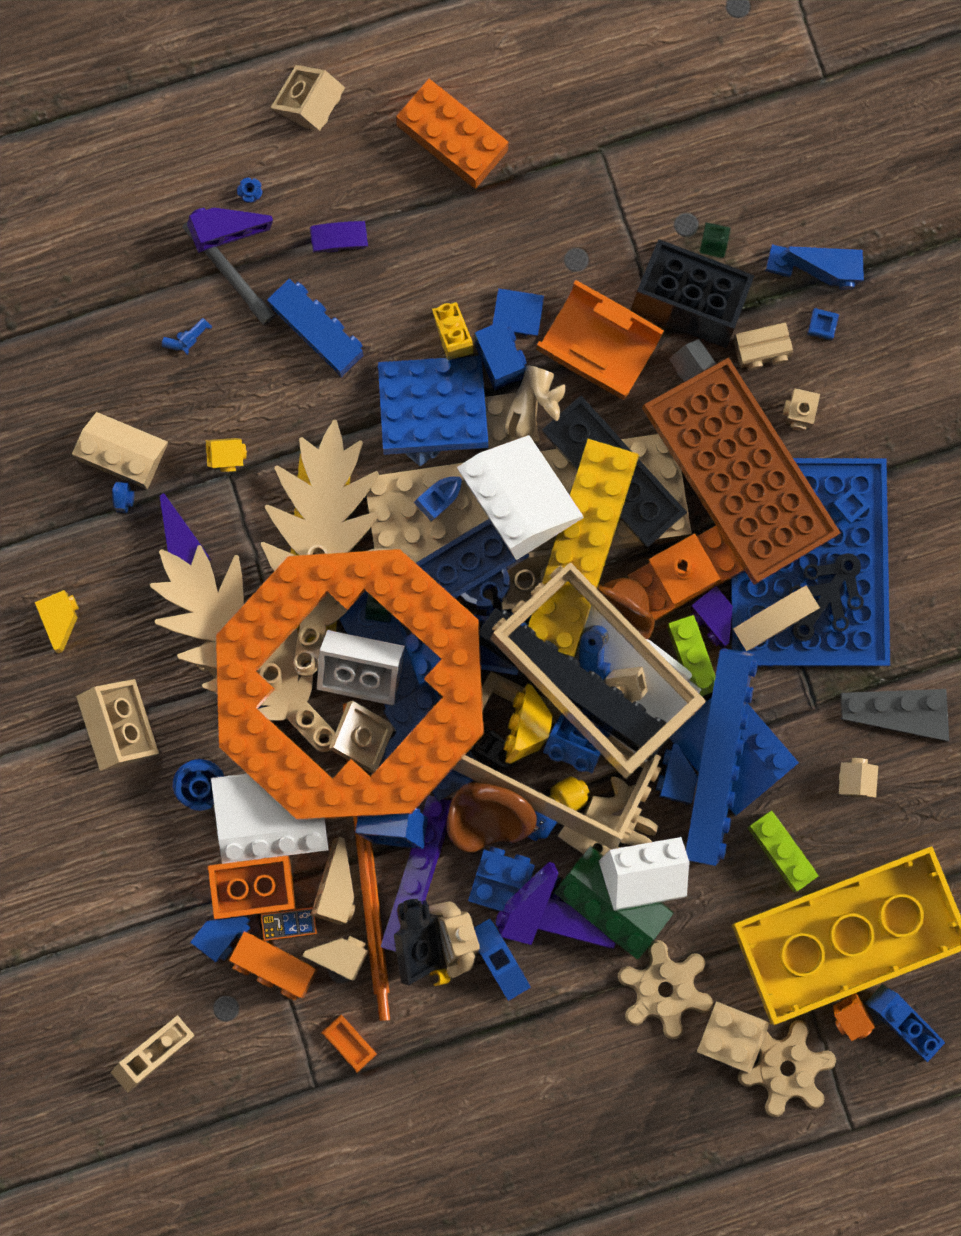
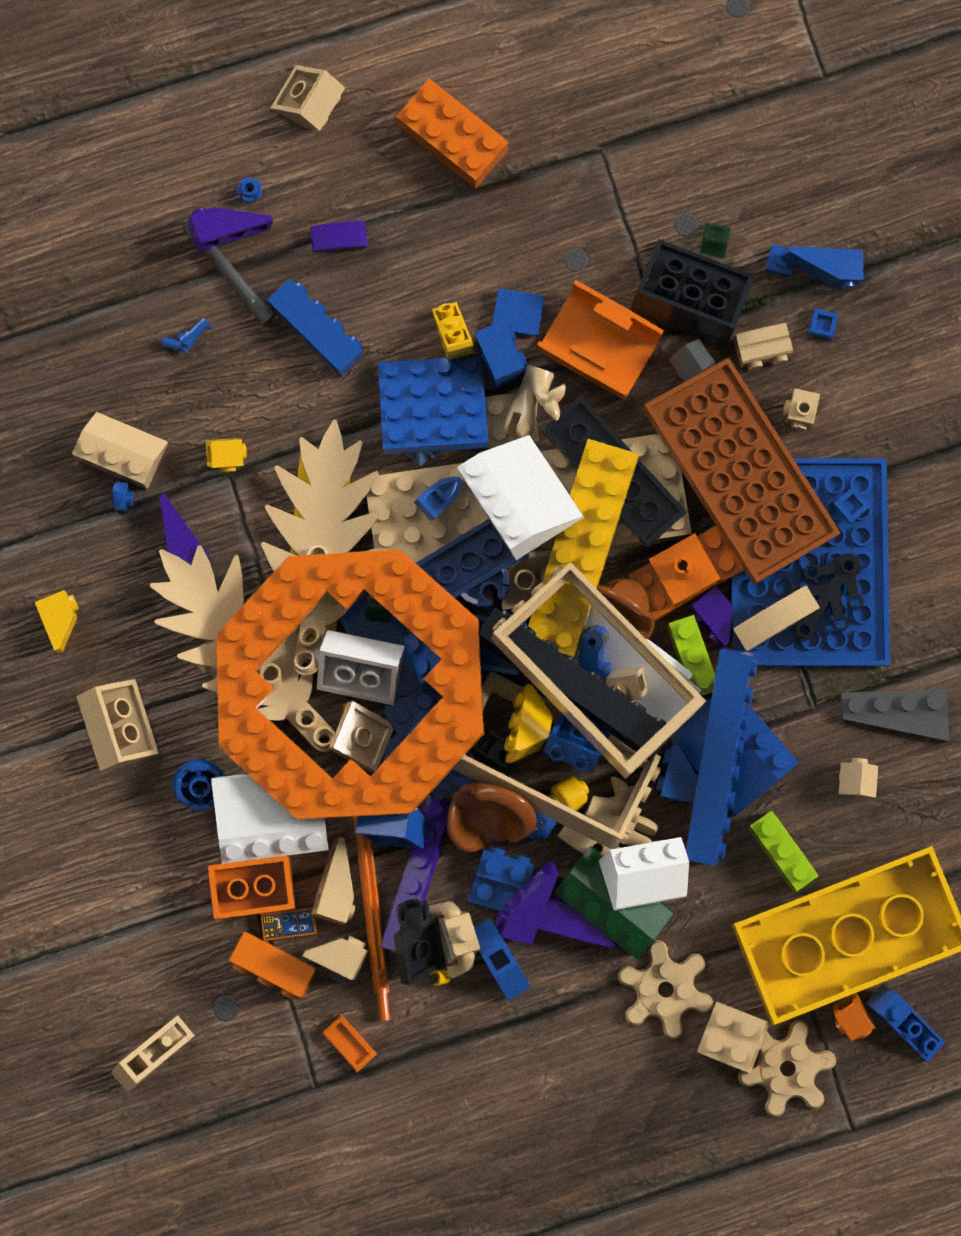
(218, 935): blue slope -> none

